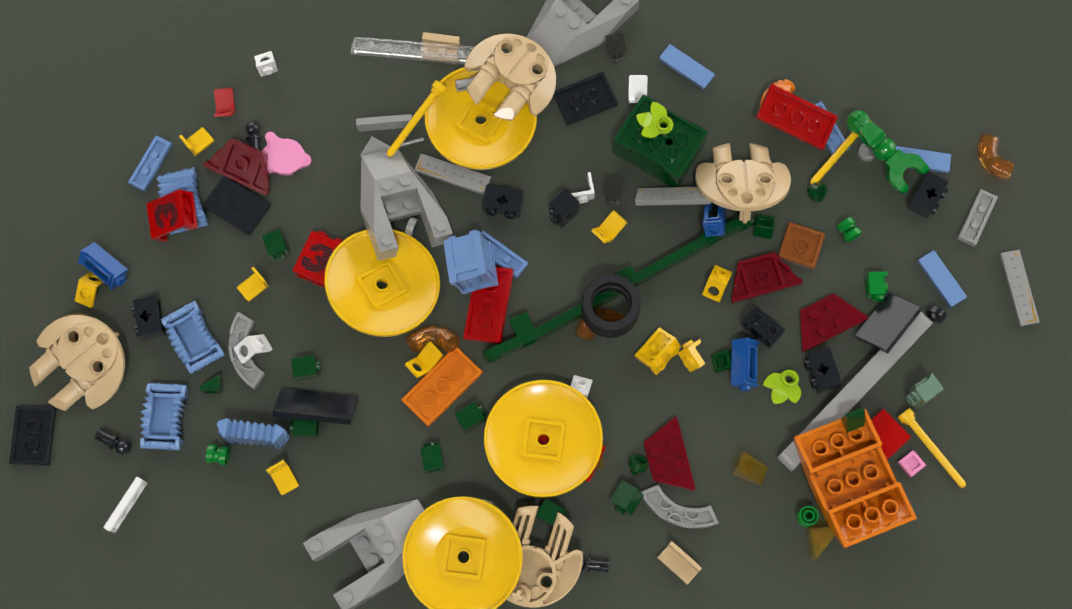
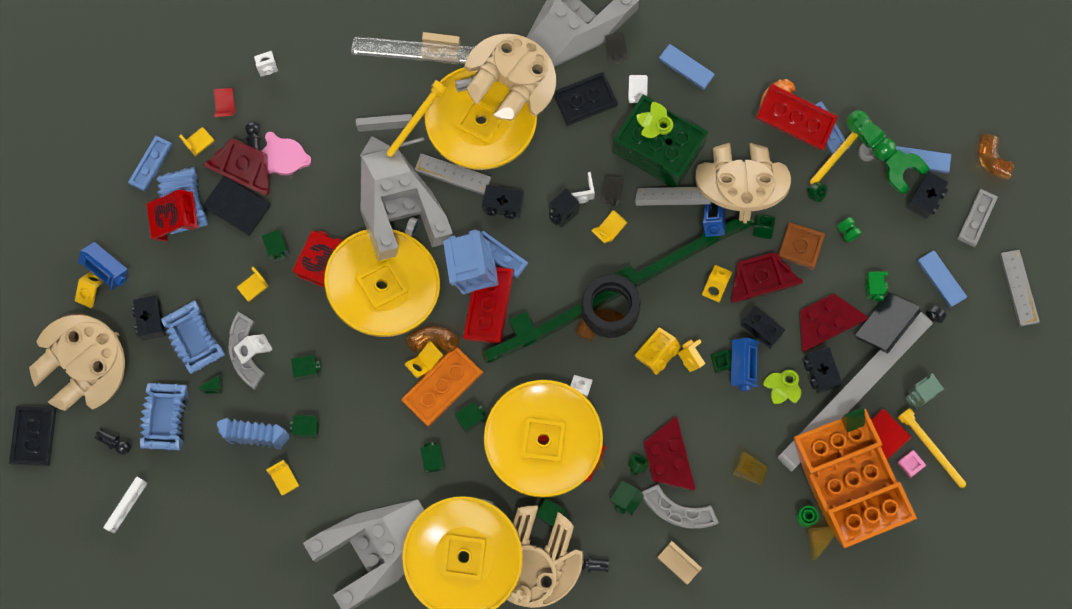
(217, 454): green wheel -> none
(315, 406): black tile -> none

